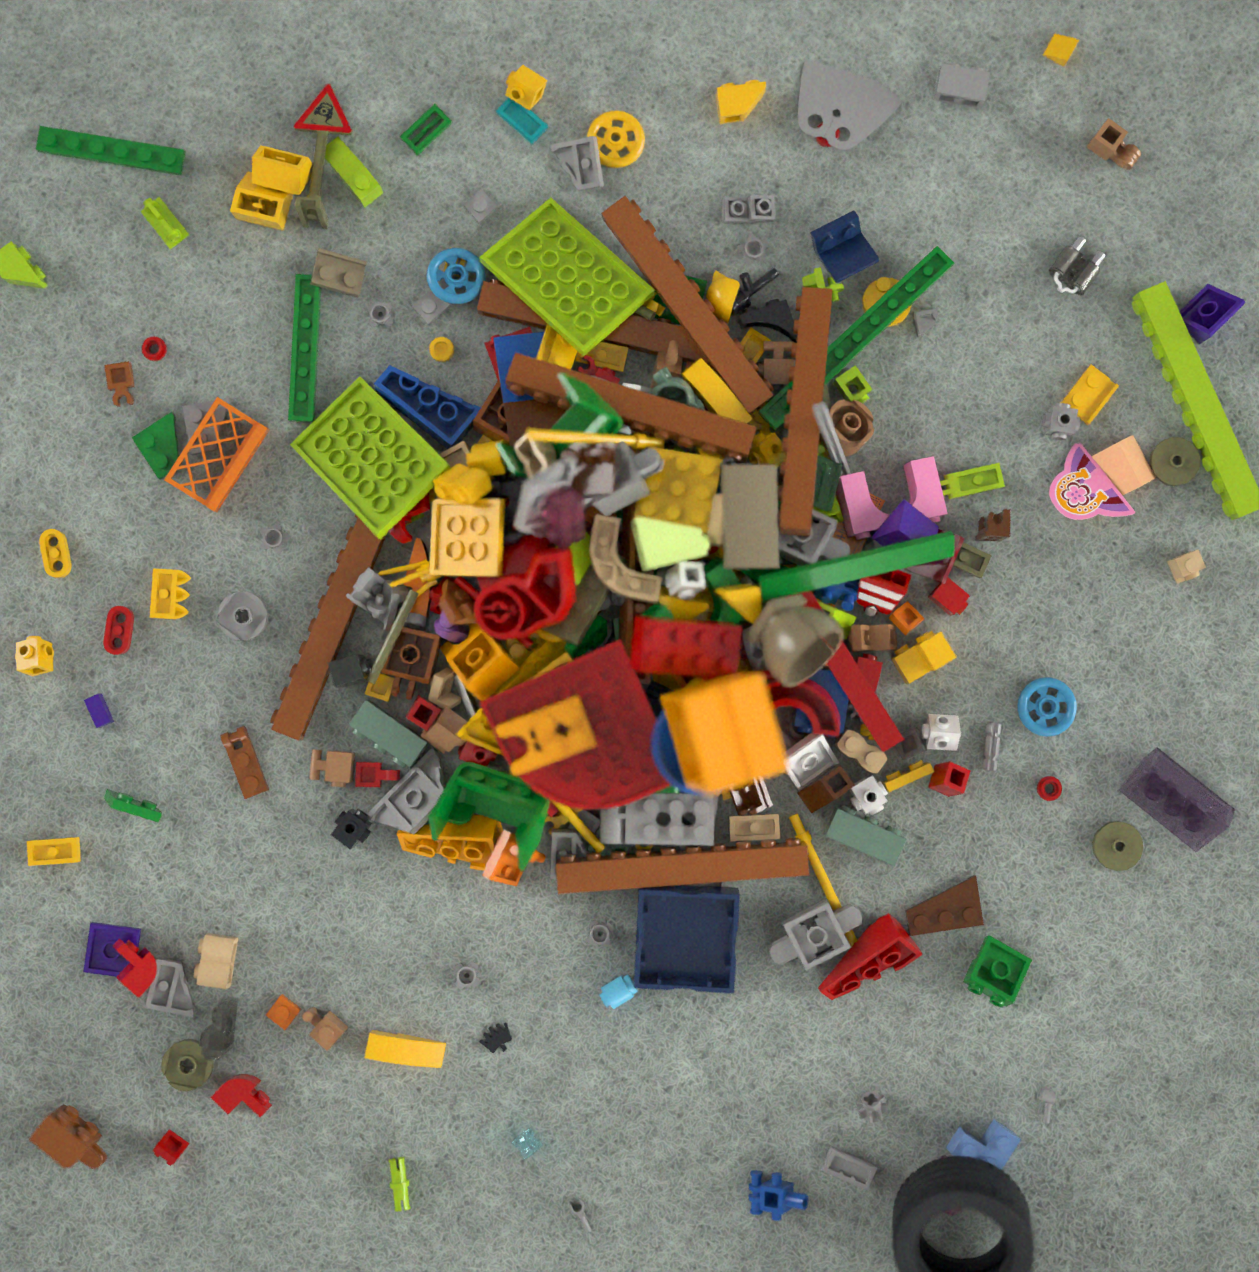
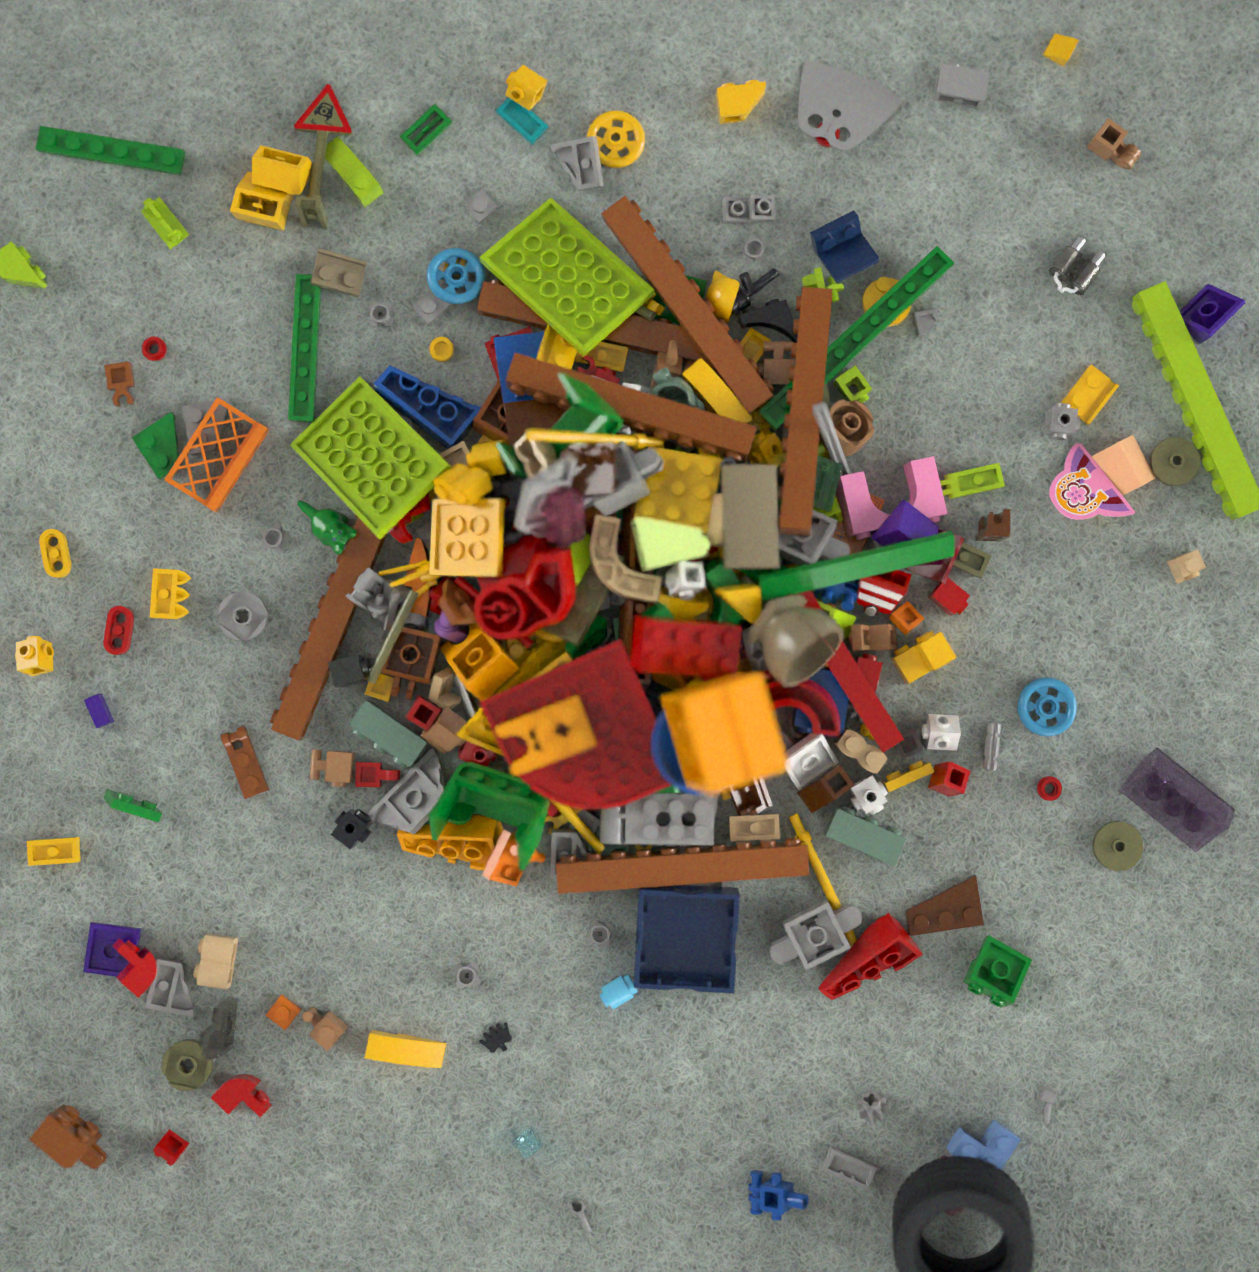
(329, 526): none -> green animal
(399, 1184): lime pin -> none

